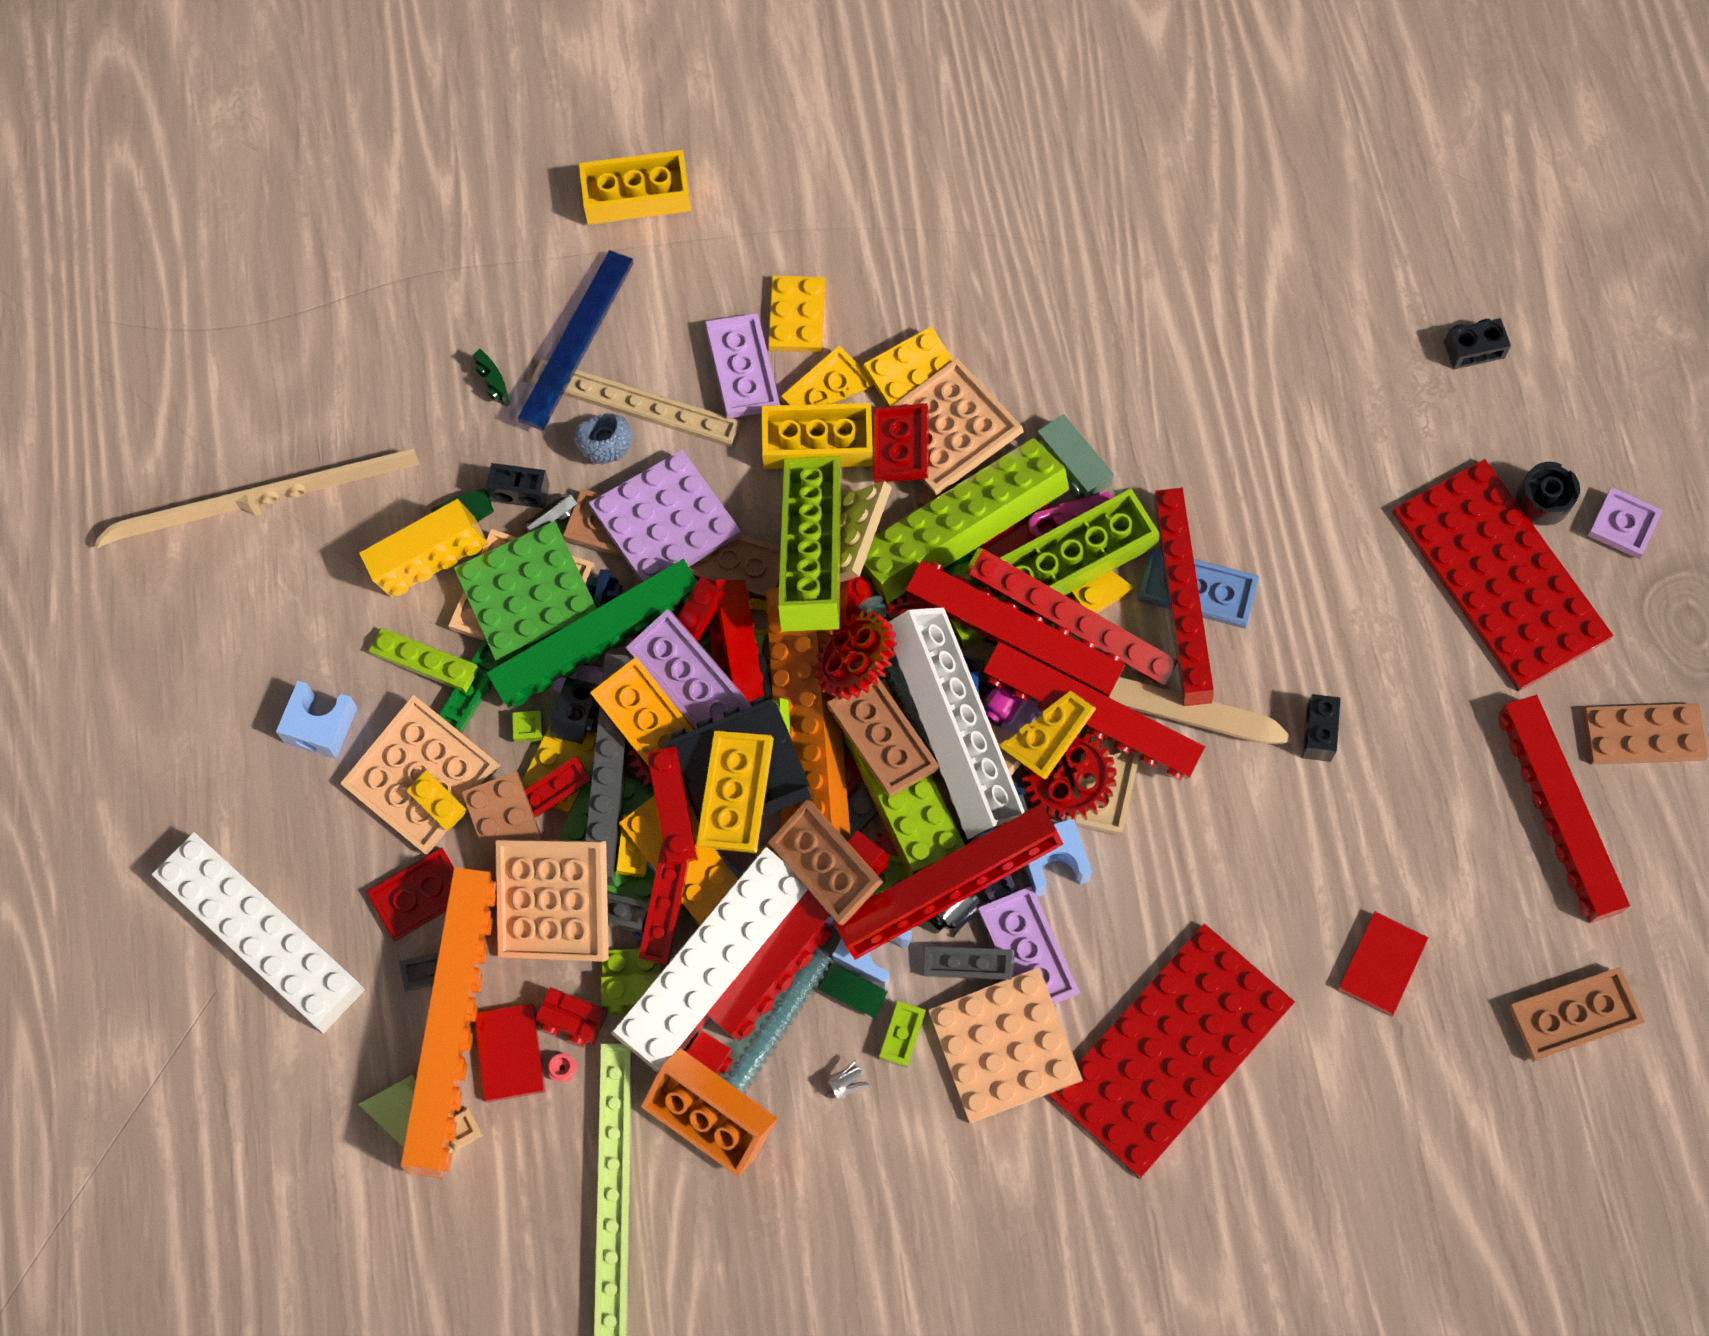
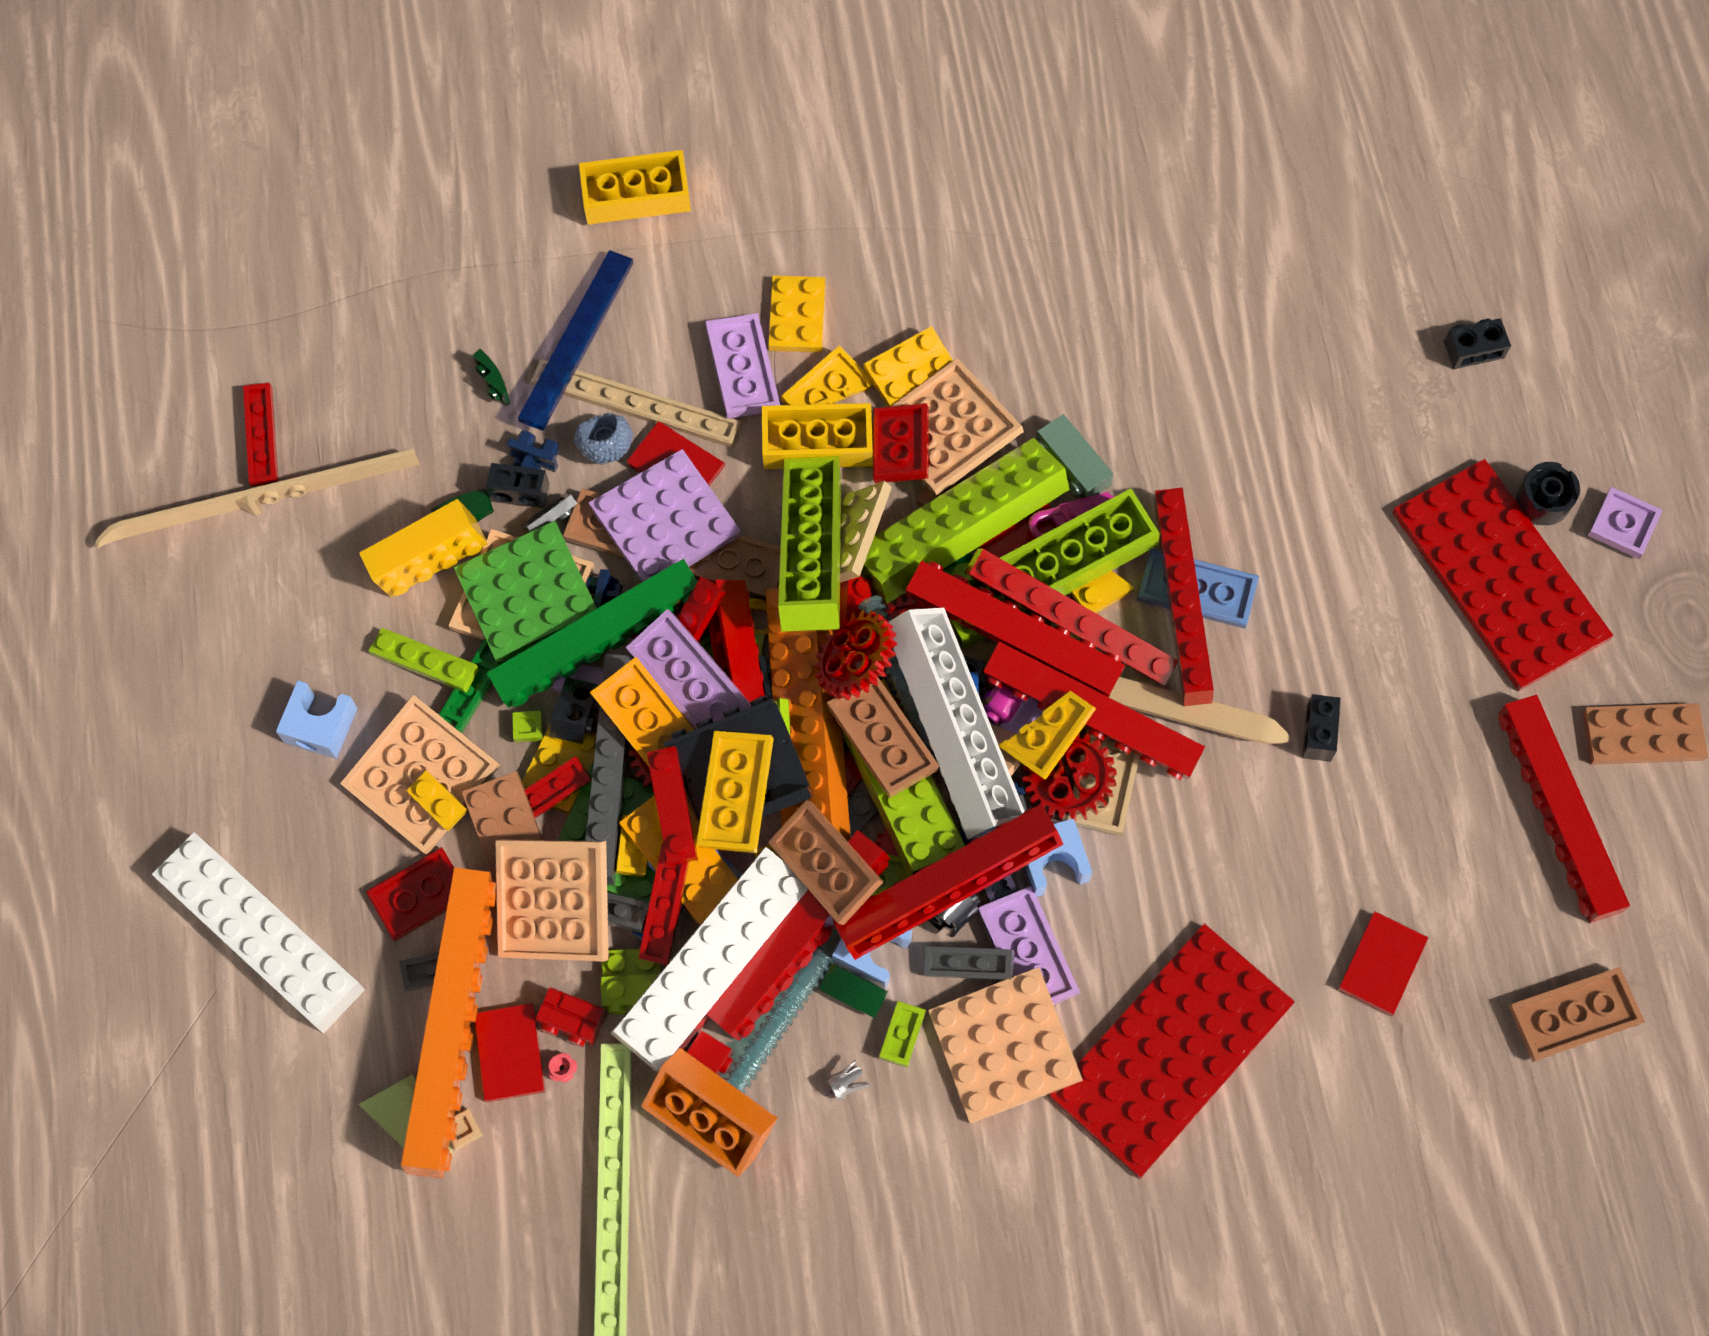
(260, 434): none -> red plate
(532, 457): none -> dark blue hips
(663, 443): none -> red tile

